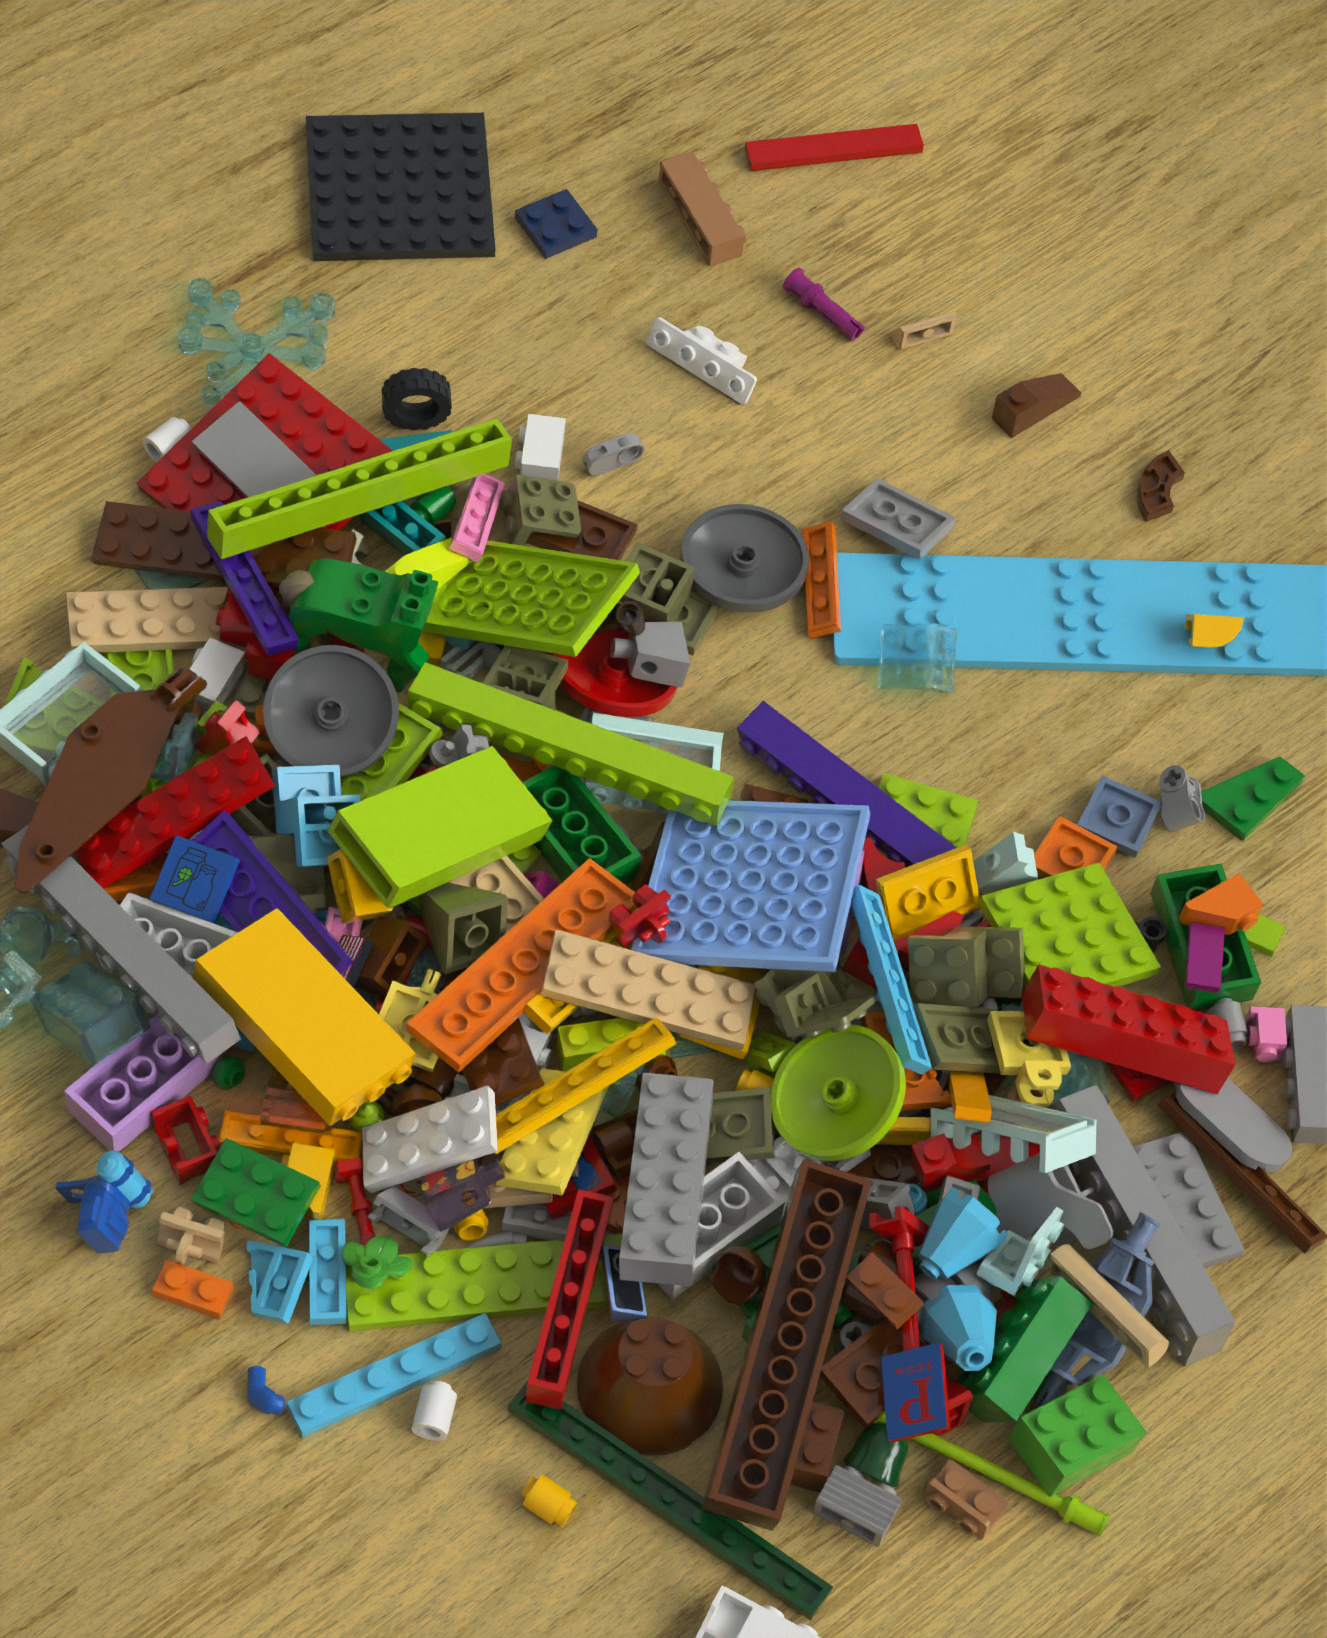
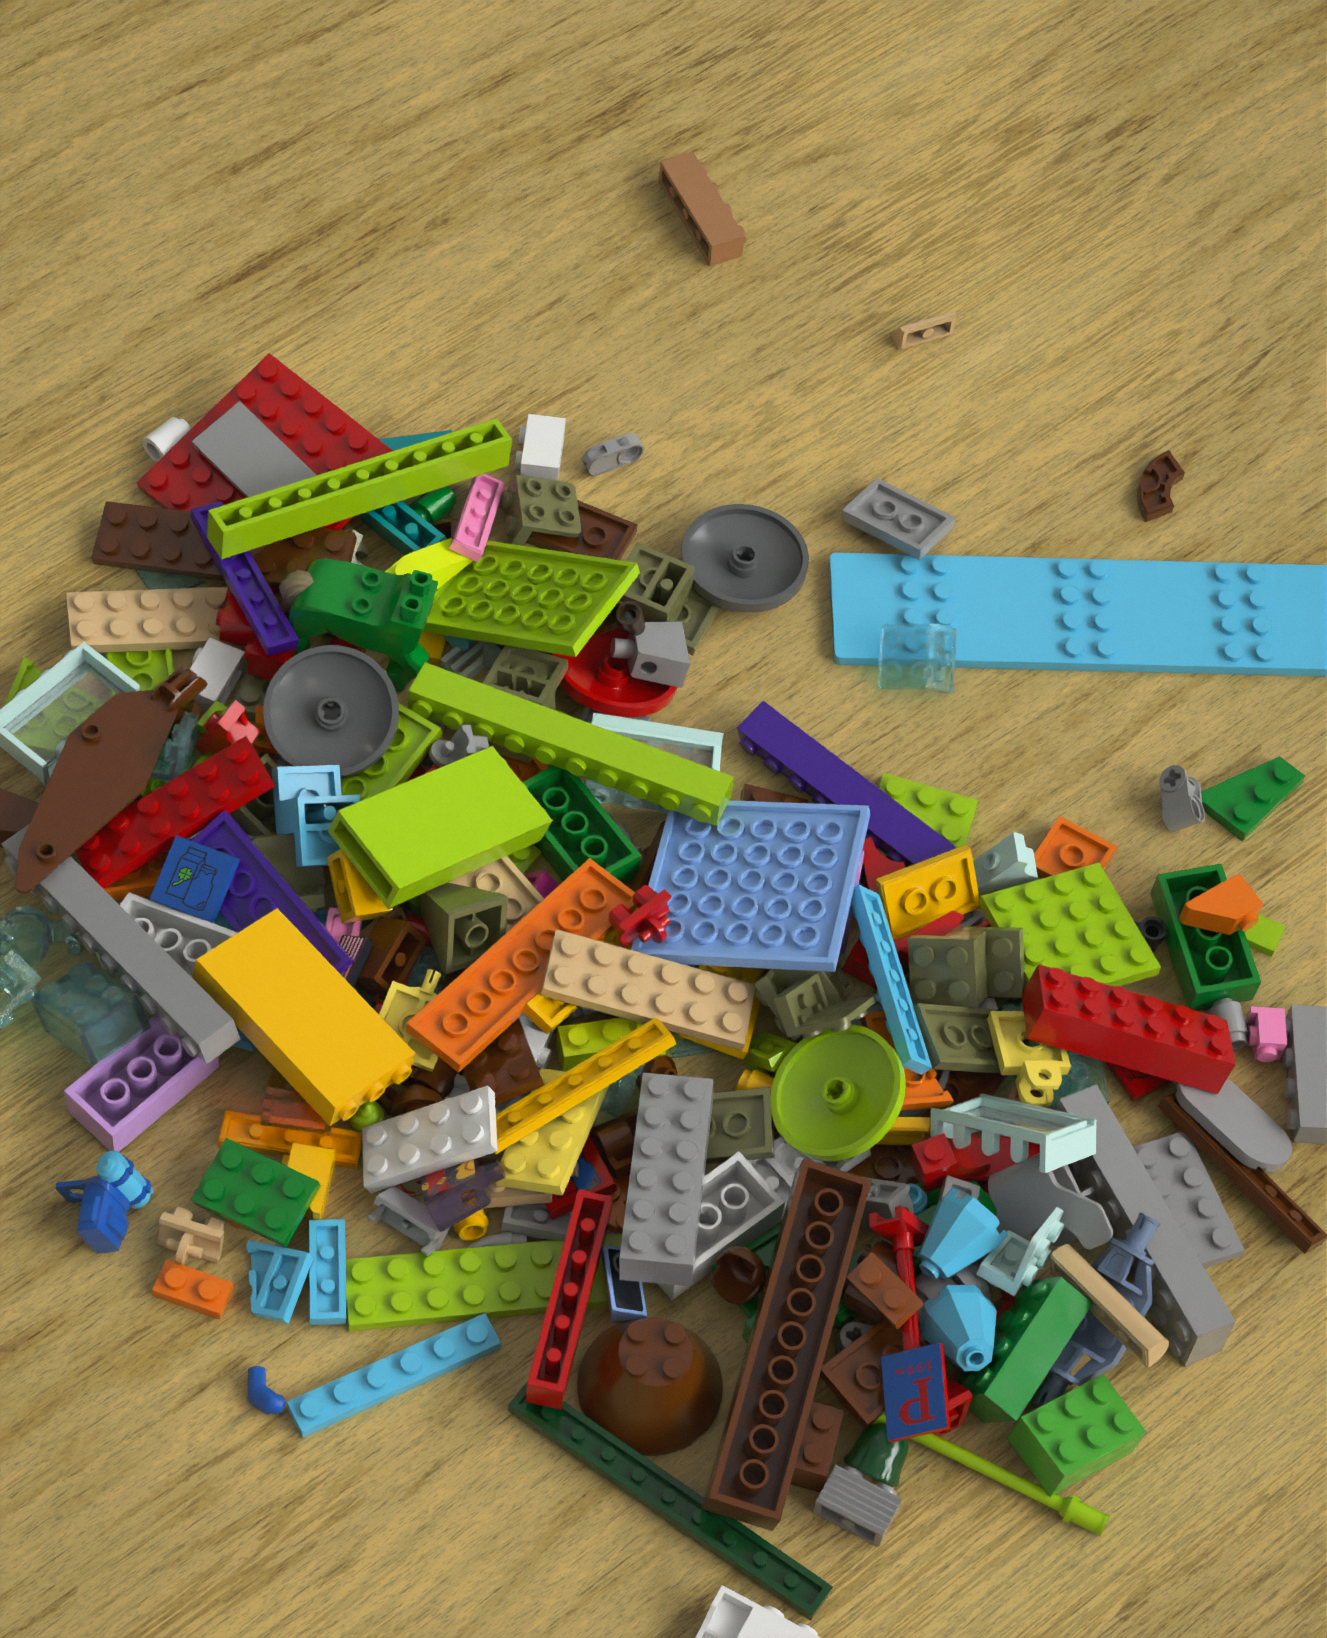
(177, 1114): red window -> none
(229, 1072): green plate -> none
(251, 347): clear light blue plant -> none
(352, 1172): red piece -> none
(375, 1261): bright green plate -> none
(399, 187): black plate -> none
(416, 383): black tyre -> none
(434, 1411): white brick -> none
(548, 1500): yellow brick -> none
(556, 223): dark blue plate -> none
(704, 356): white bracket -> none
(813, 296): magenta pin -> none
(822, 581): orange tile -> none
(834, 147): red tile -> none
(965, 1499): medium nougat bracket -> none
(969, 1096): light orange tile -> none
(1032, 402): reddish brown slope -> none
(1120, 815): sand blue plate -> none
(1204, 957): magenta tile -> none
(1212, 629): yellow brick -> none

